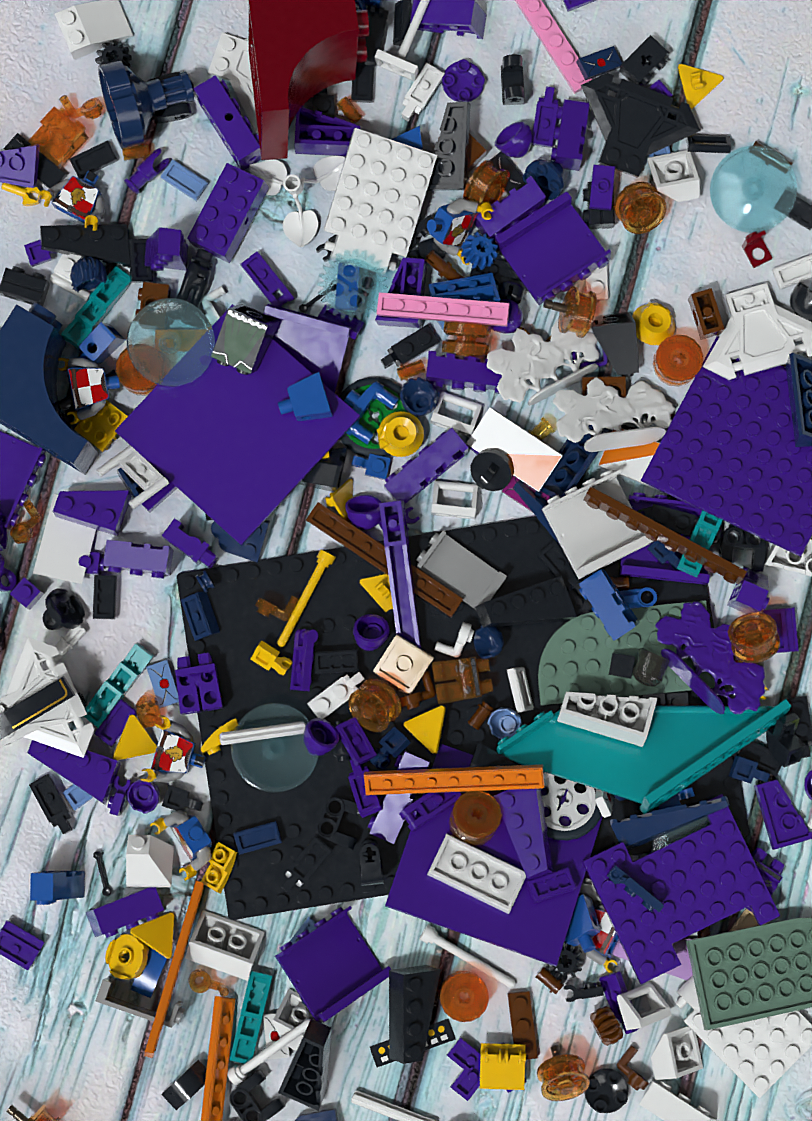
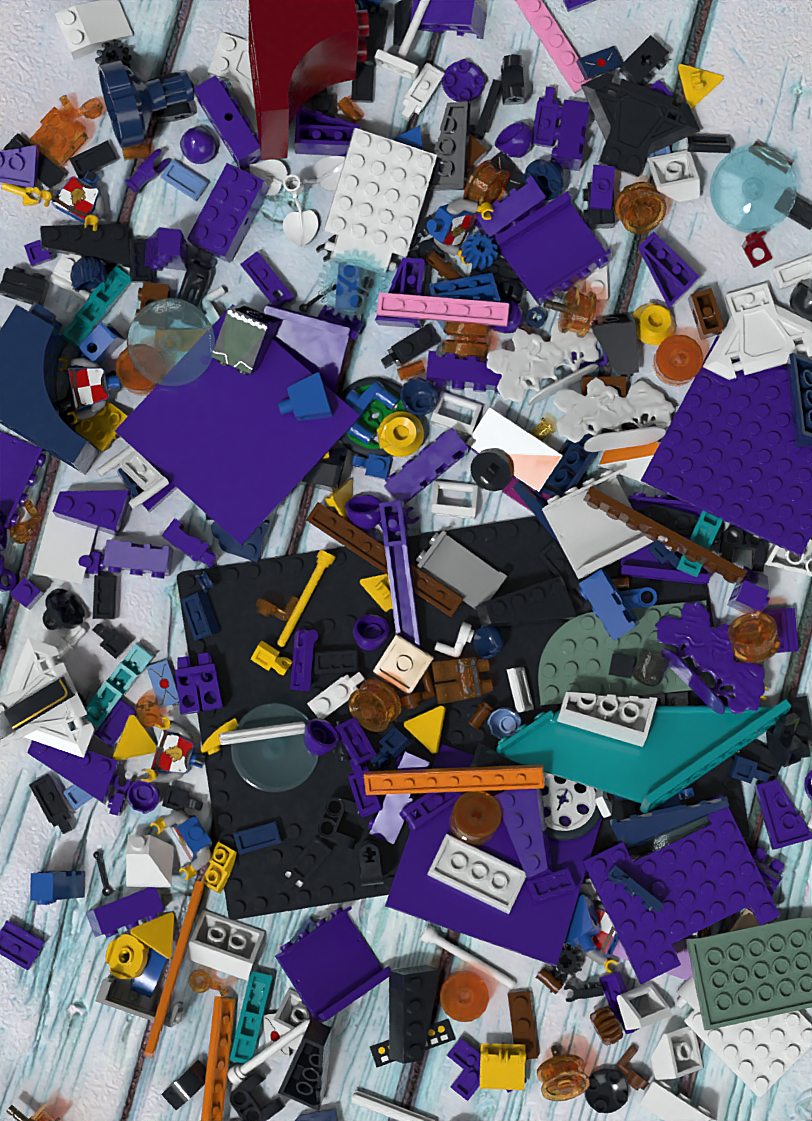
(112, 642): none -> black plate
(198, 145): none -> dark purple hat
(478, 131): none -> black hinge
(539, 312): none -> dark blue bush
(668, 270): none -> dark purple wedge

